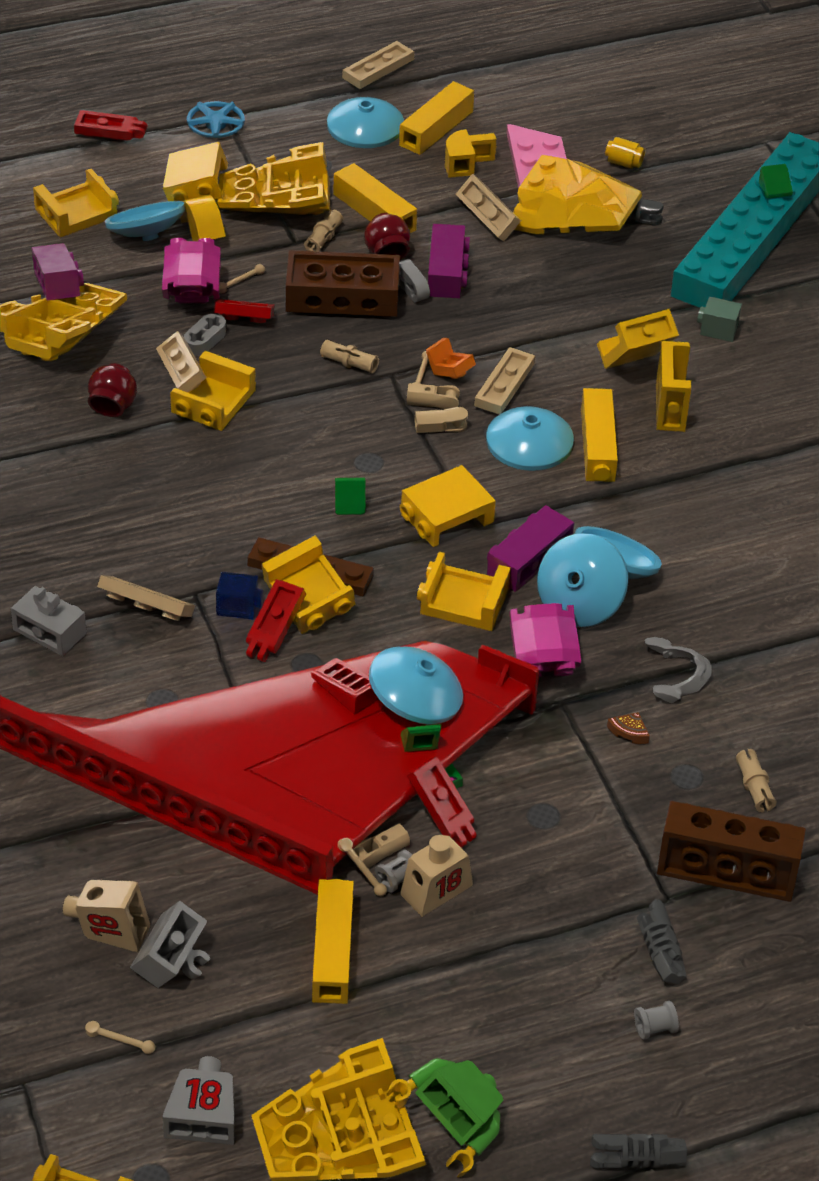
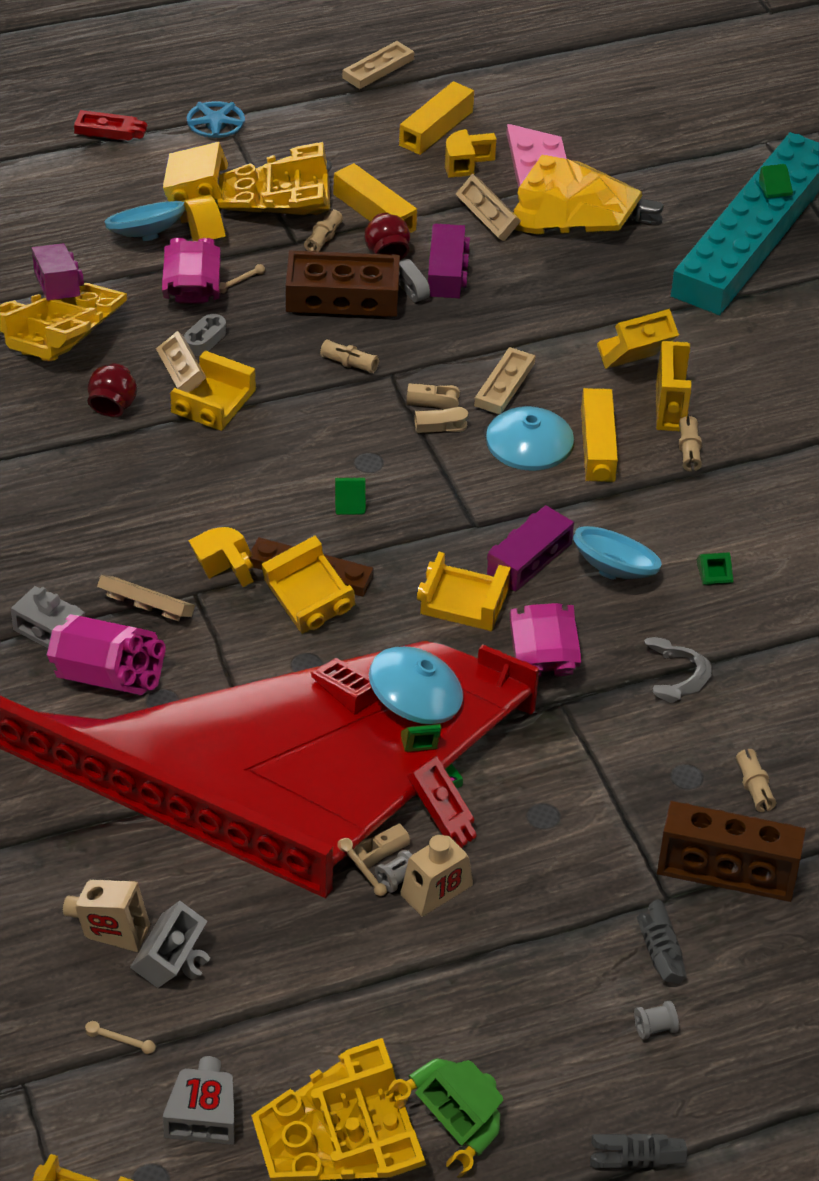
(76, 206): yellow panel -> none
(106, 654): none -> dark pink brick
(222, 549): none -> yellow brick
(233, 309): red plate -> none
(238, 595): clear blue brick -> none
(274, 619): red hinge -> none
(332, 941): yellow brick -> none
(364, 122): medium azure dish -> none
(422, 369): tan hinge -> none
(445, 503): yellow panel -> none
(446, 362): orange bracket -> none
(601, 575): medium azure dish -> none
(625, 153): yellow brick -> none
(629, 727): dark orange tile -> none
(690, 443): none -> tan pin
(715, 568): none -> green slope
(719, 319): sand green brick -> none

